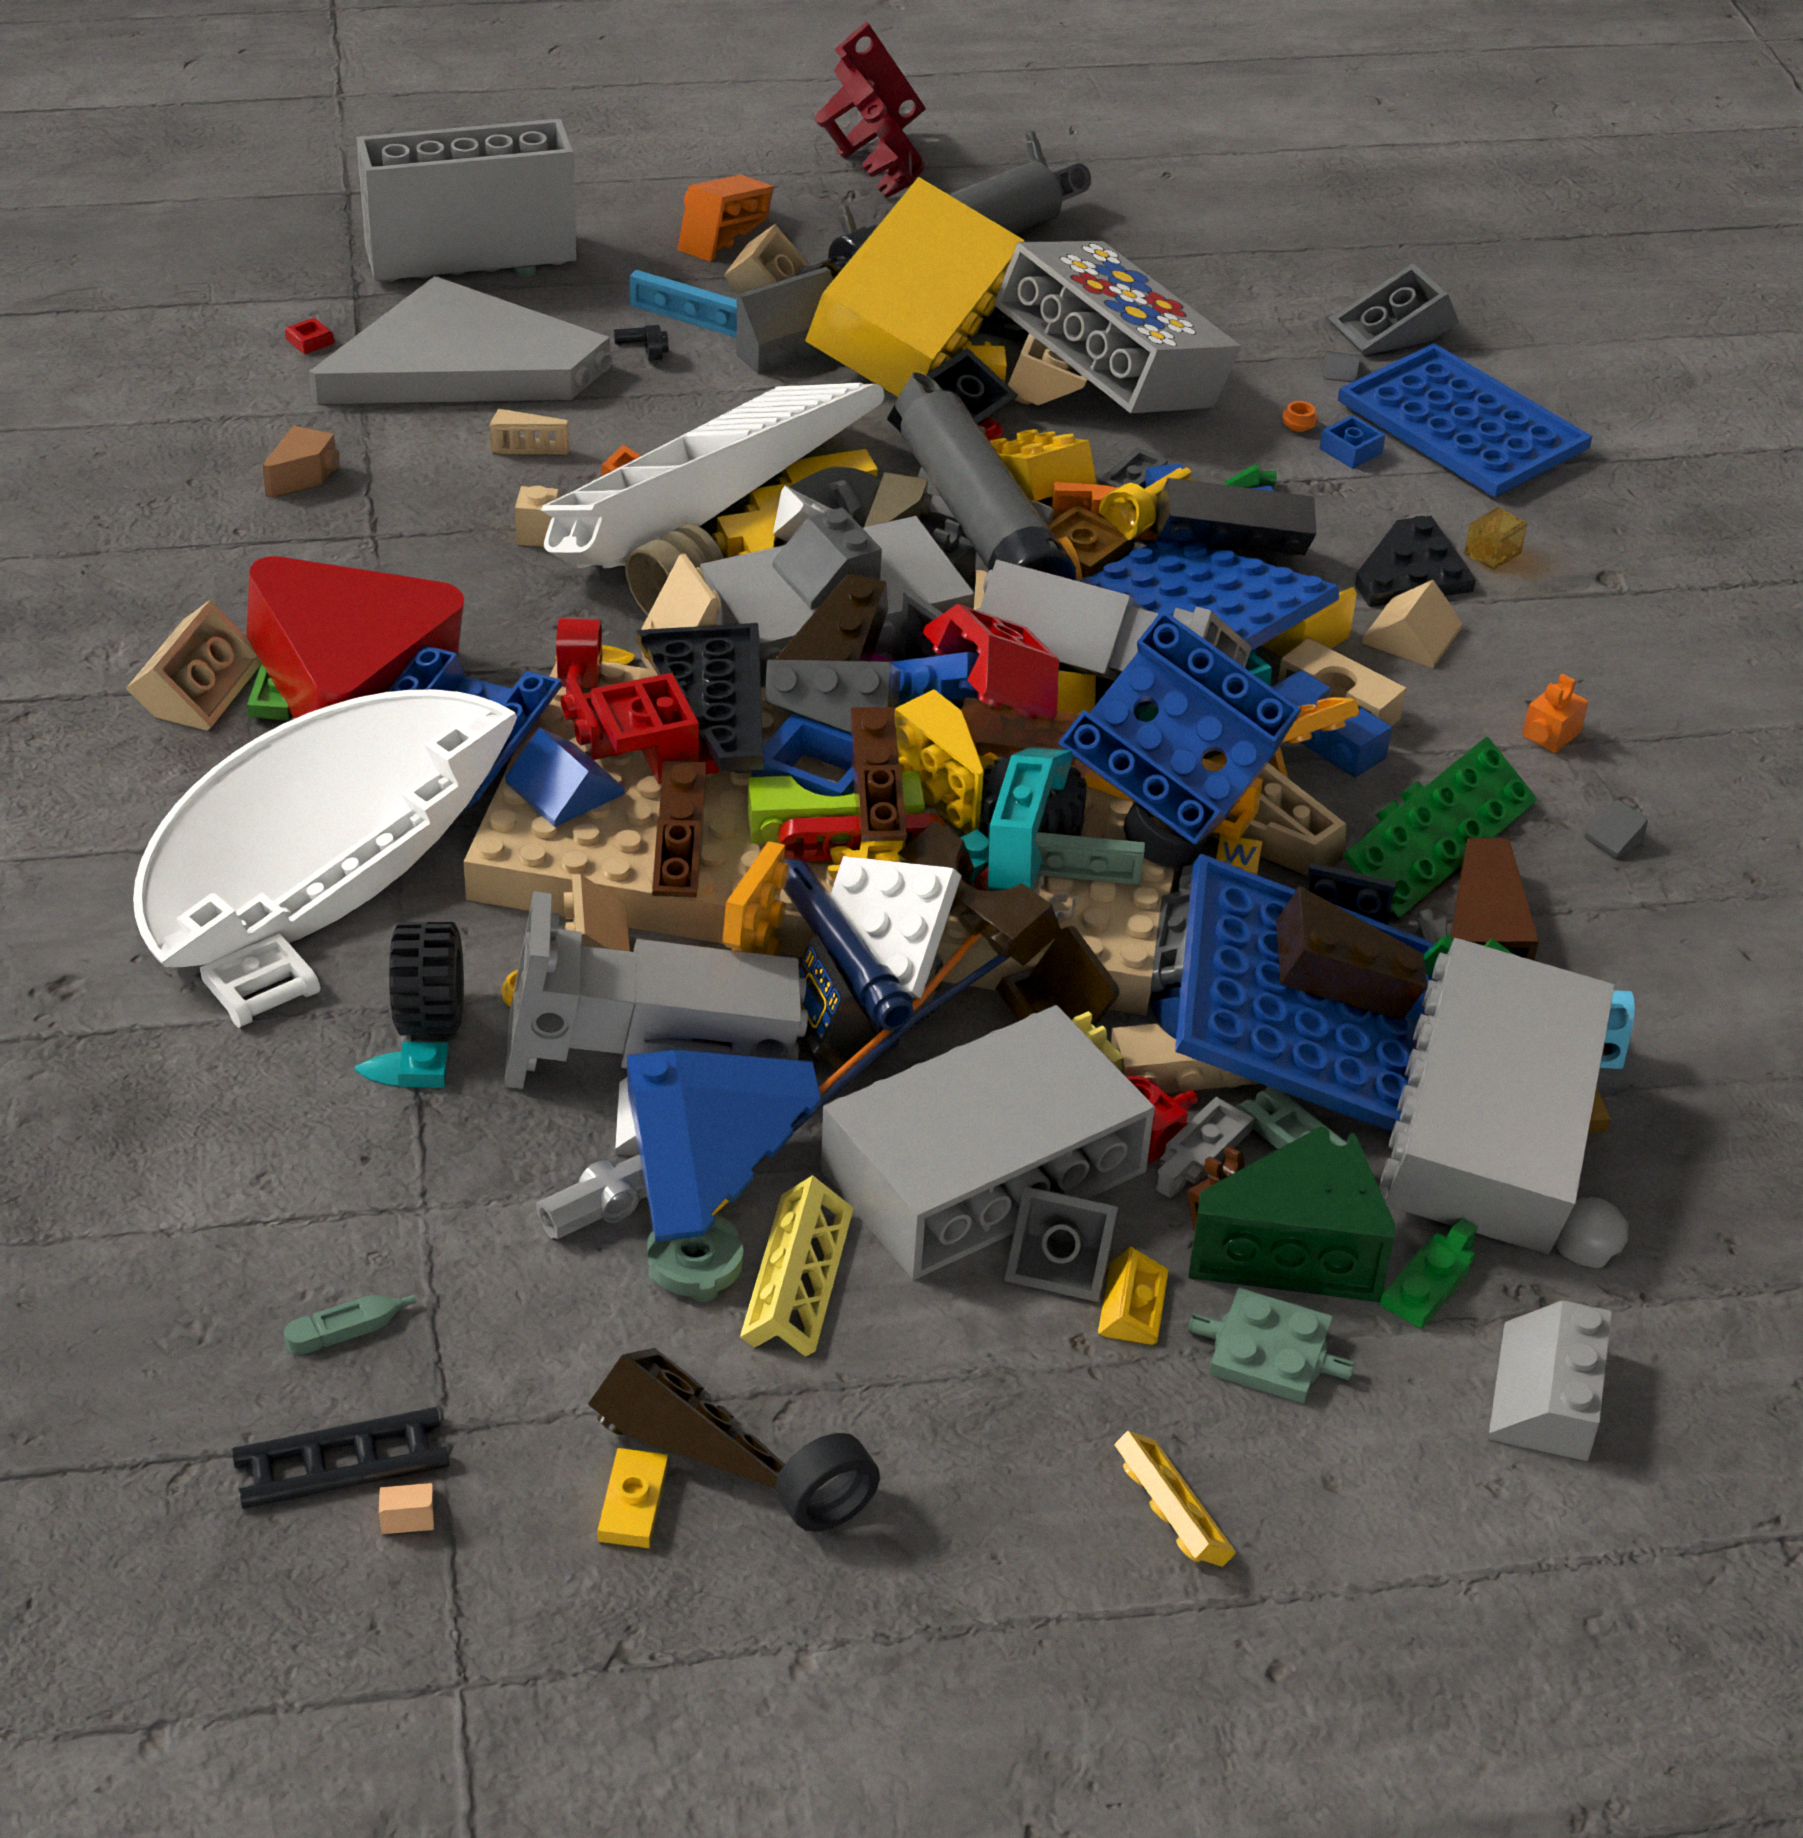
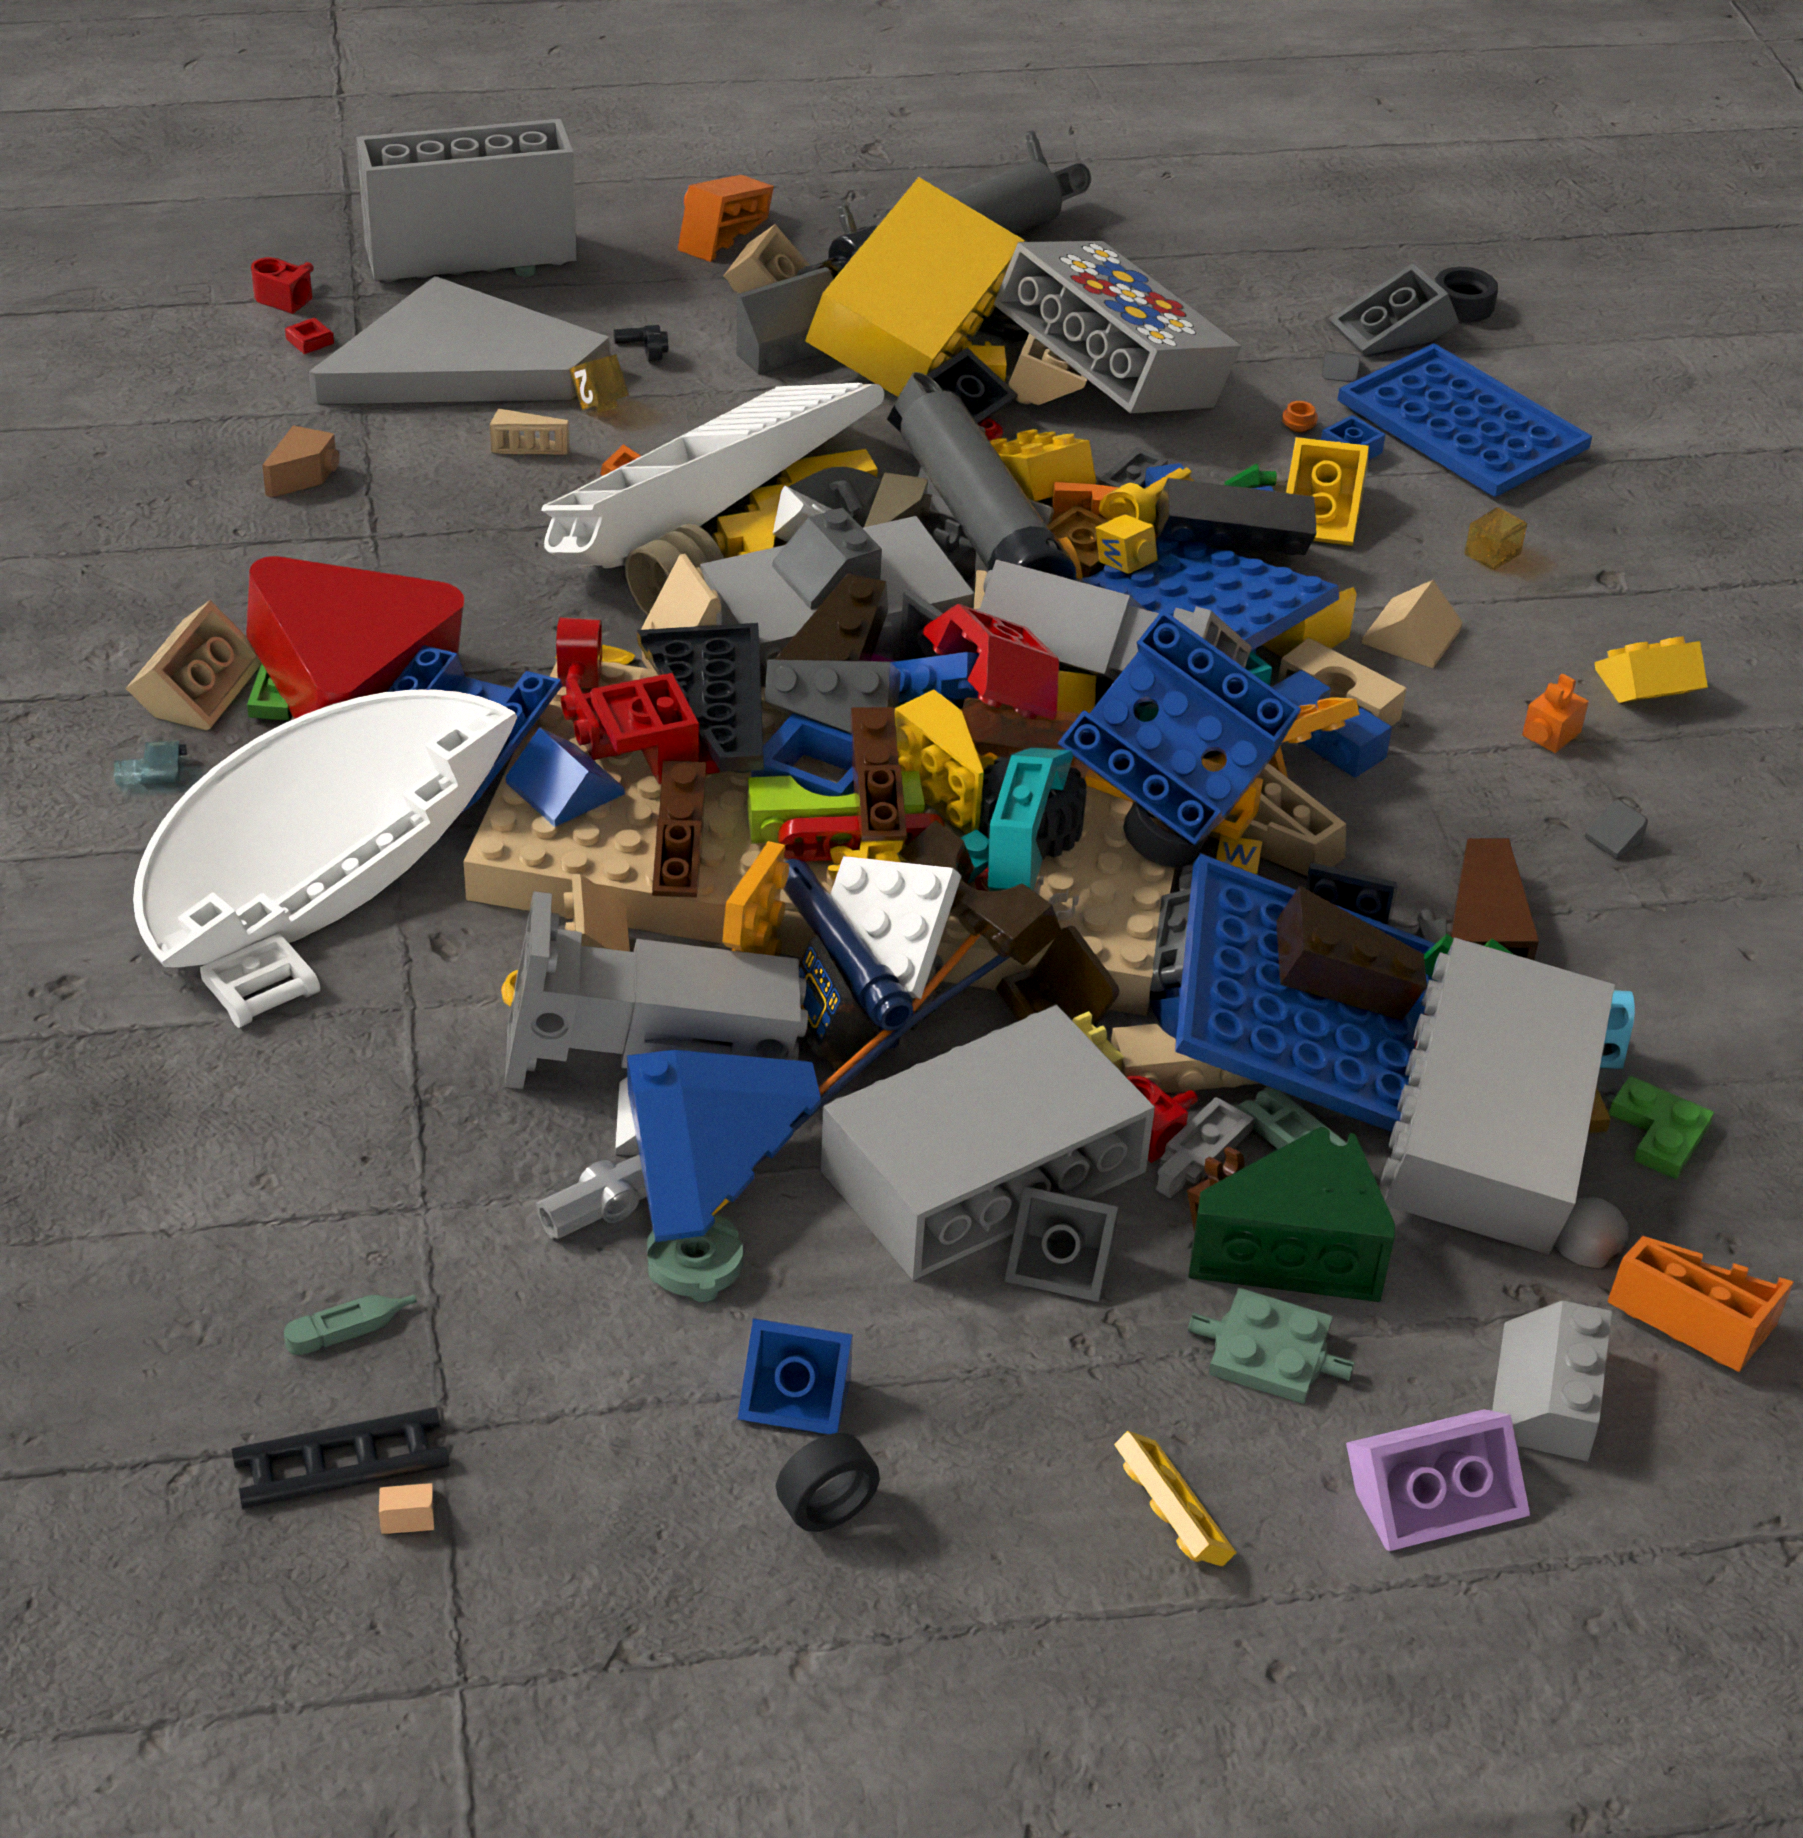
(159, 765): none -> clear light blue piece
(281, 283): none -> red piece
(414, 1066): teal plate -> none
(426, 978): black tyre -> none
(530, 520): tan brick -> none
(599, 383): none -> clear yellow brick
(632, 1498): yellow plate -> none
(662, 1406): dark brown wedge -> none
(683, 302): dark azure fence -> none
(791, 1255): light yellow fence -> none
(796, 1376): none -> blue slope
(877, 90): dark red container -> none
(1090, 858): sand green tile -> none
(1126, 543): none -> yellow brick
(1133, 1298): yellow slope -> none
(1336, 479): none -> yellow slope
(1410, 556): black plate -> none
(1429, 831): green bracket -> none
(1431, 1275): green hinge -> none
(1439, 1478): none -> lavender slope
(1470, 291): none -> black tyre
(1653, 669): none -> yellow slope
(1671, 1122): none -> bright green plate
(1698, 1302): none -> orange wedge

